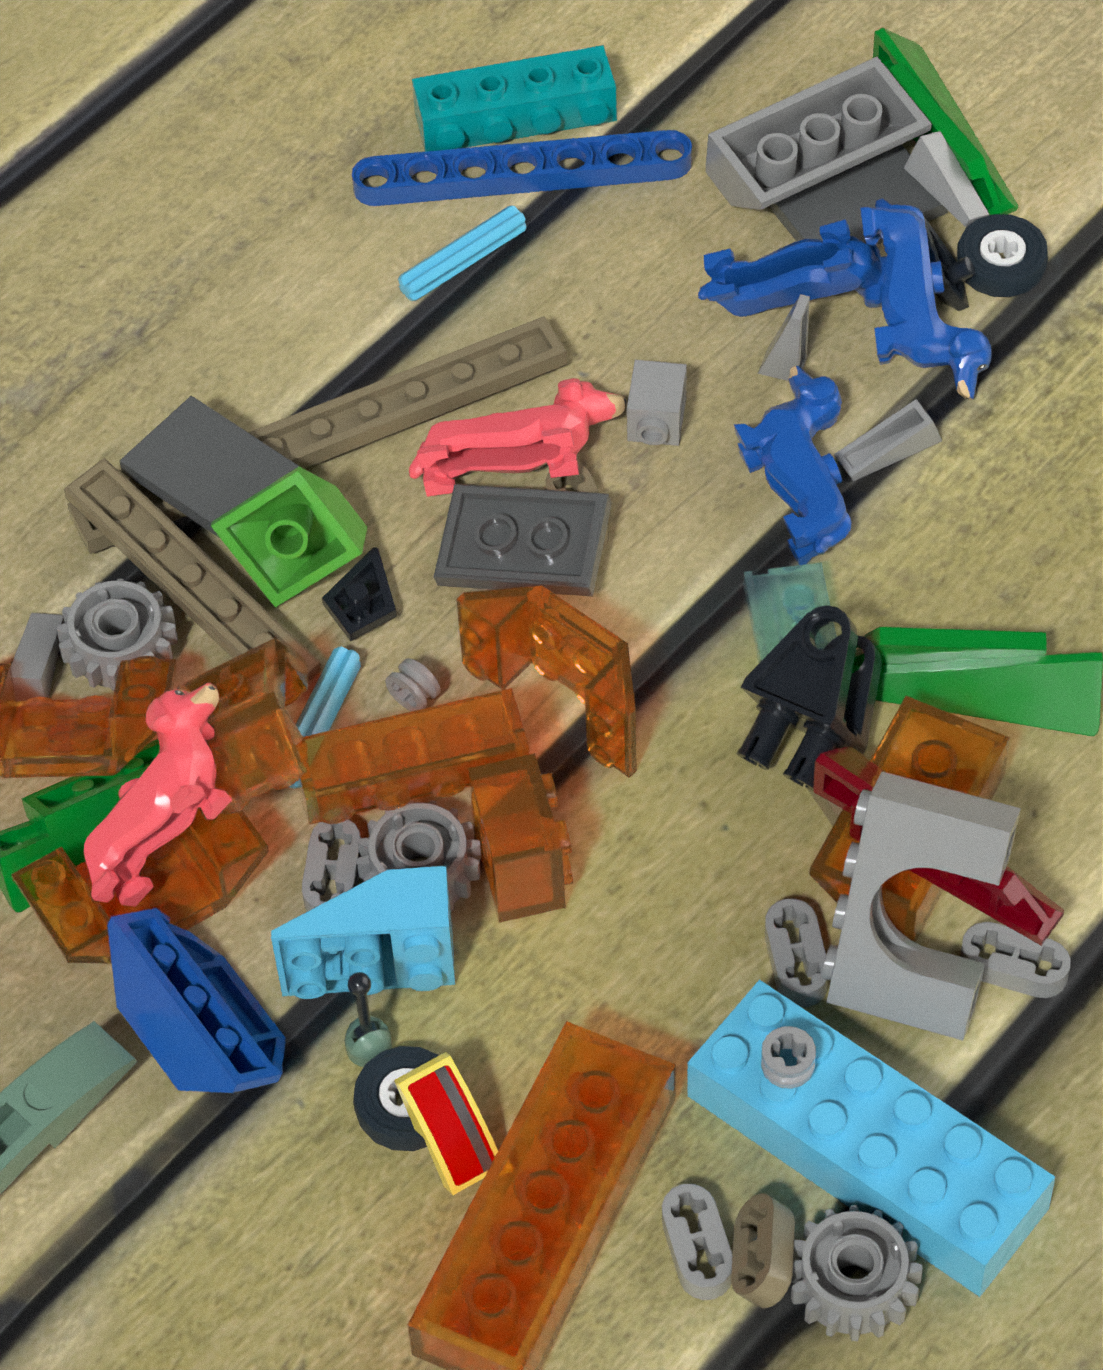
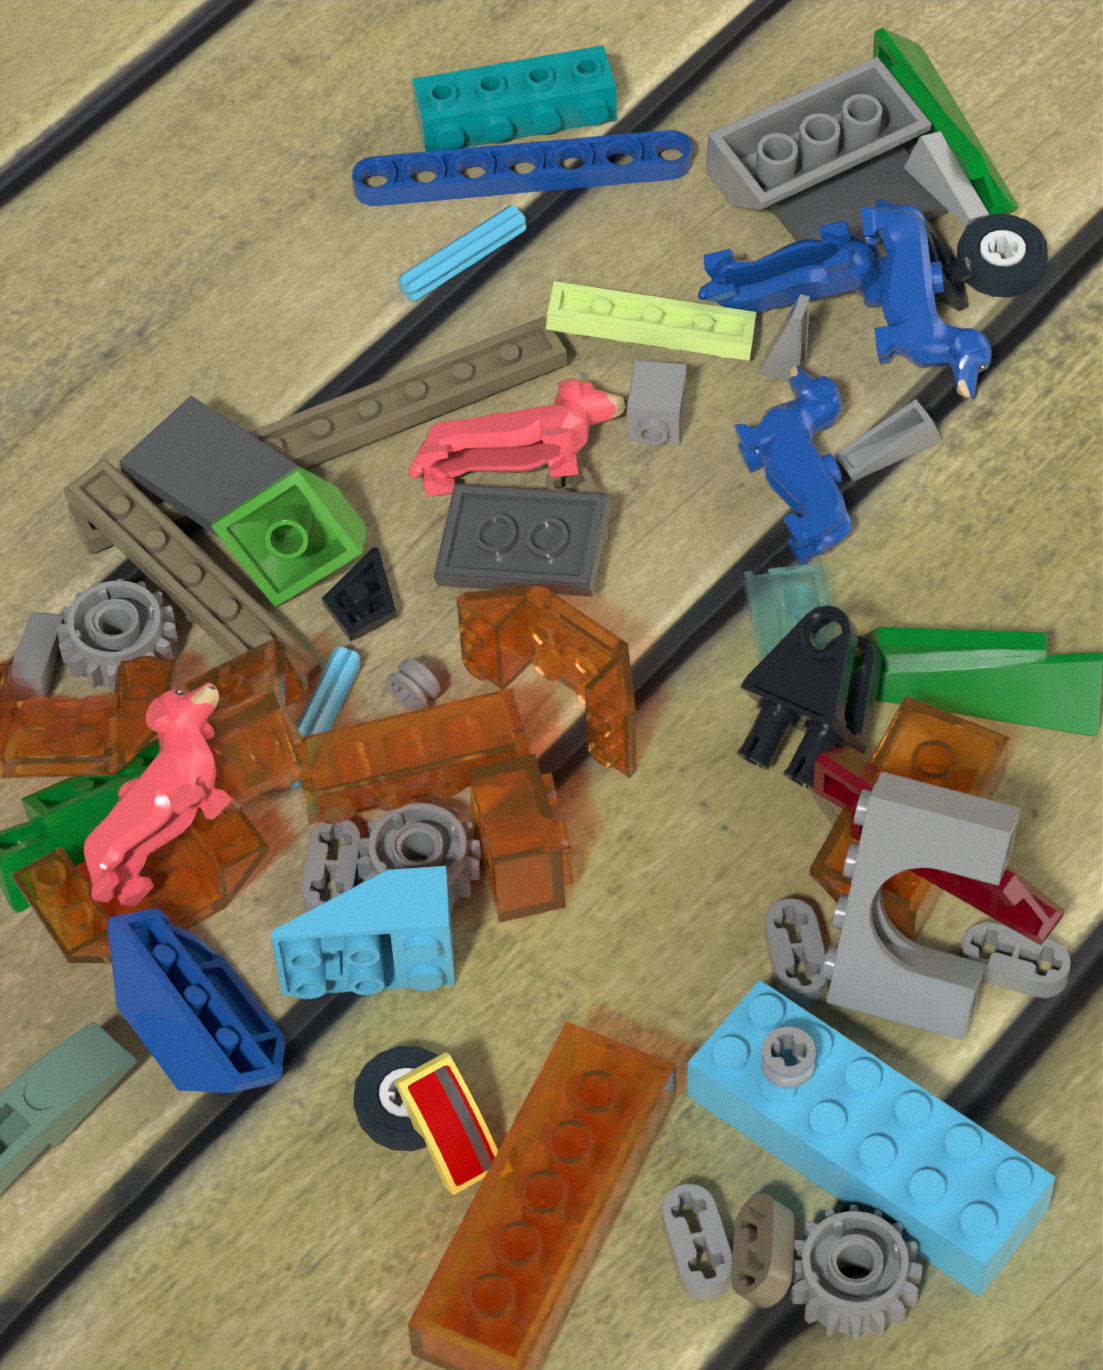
(370, 1031): hinge -> none
(651, 320): none -> yellowish green plate

